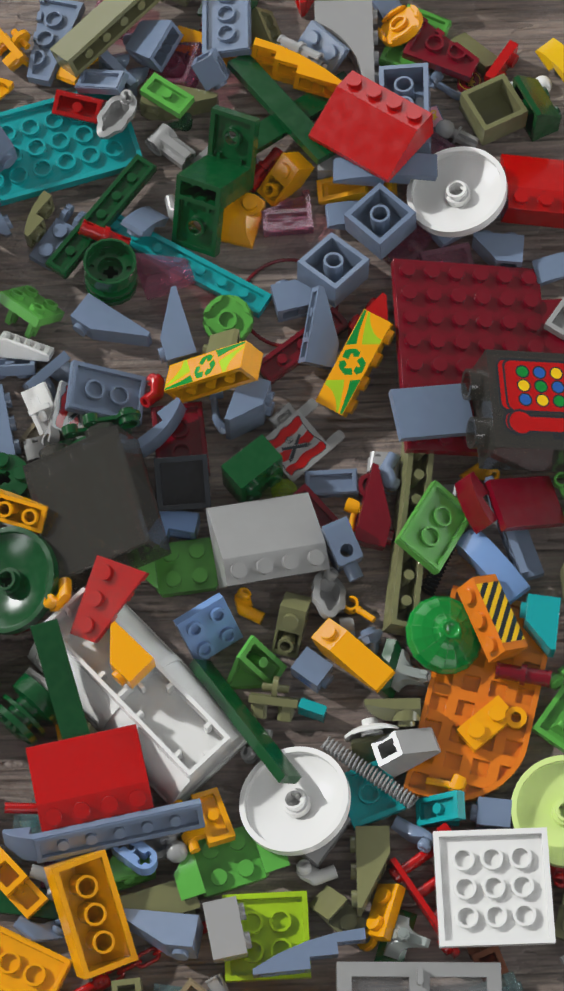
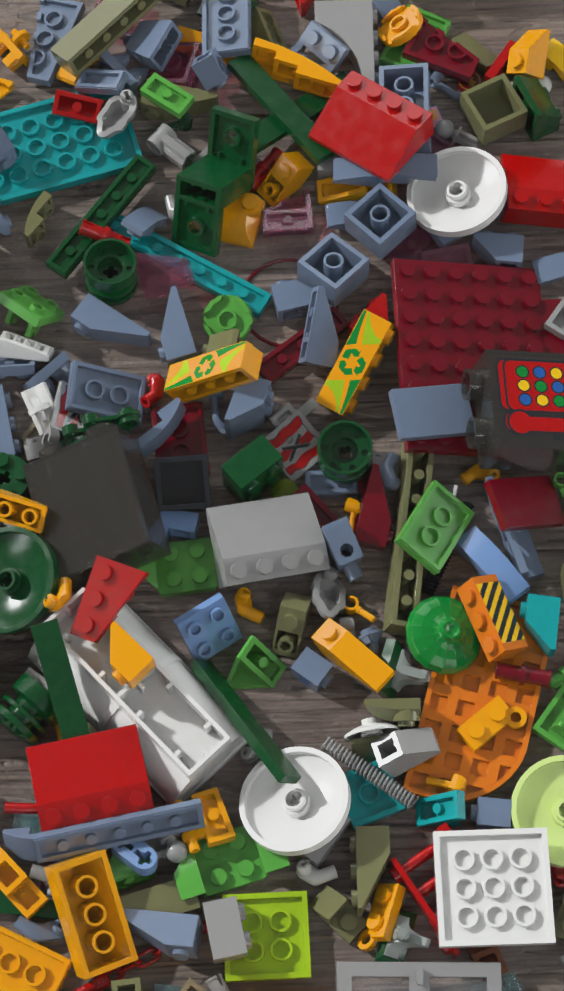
(55, 235): sand blue hinge -> none
(260, 701): olive hips -> none
(298, 958): sand blue slope -> none
(301, 48): light grey pin -> none
(312, 710): teal tile -> none
(342, 438): none -> dark green wheel
(413, 834): sand blue arm -> none
(470, 496): dark red slope -> none
(529, 54): none -> light orange slope

